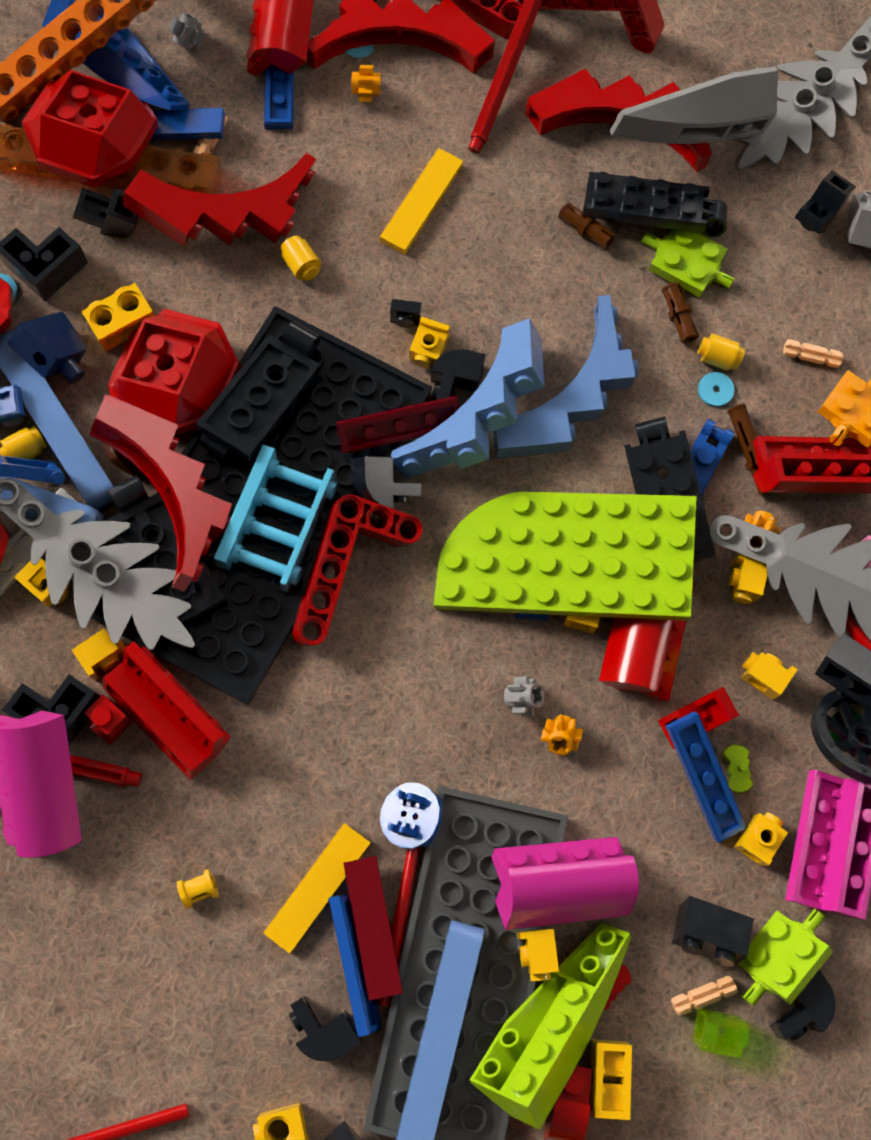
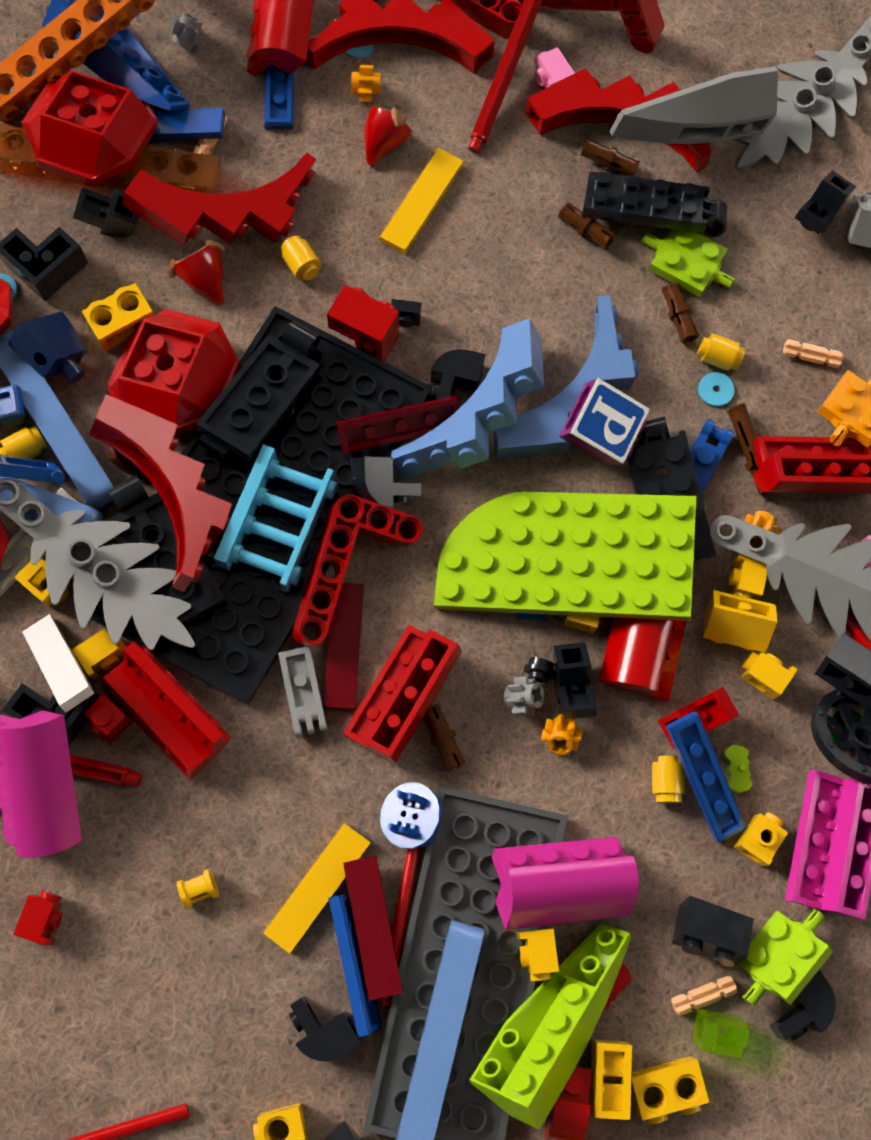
(40, 918): none -> red brick
(58, 663): none -> white tile
(202, 271): none -> red hat
(302, 690): none -> light grey hinge
(344, 649): none -> dark red tile
(366, 321): none -> red brick
(384, 132): none -> red hat
(402, 693): none -> red brick
(433, 333): yellow brick -> none
(443, 738): none -> reddish brown pin
(539, 669): none -> black plate
(551, 68): none -> bright pink brick
(574, 681): none -> black brick
(605, 422): none -> piece
(609, 158): none -> reddish brown pin
(666, 1079): none -> yellow brick
(668, 780): none -> yellow brick
(739, 621): none -> yellow brick

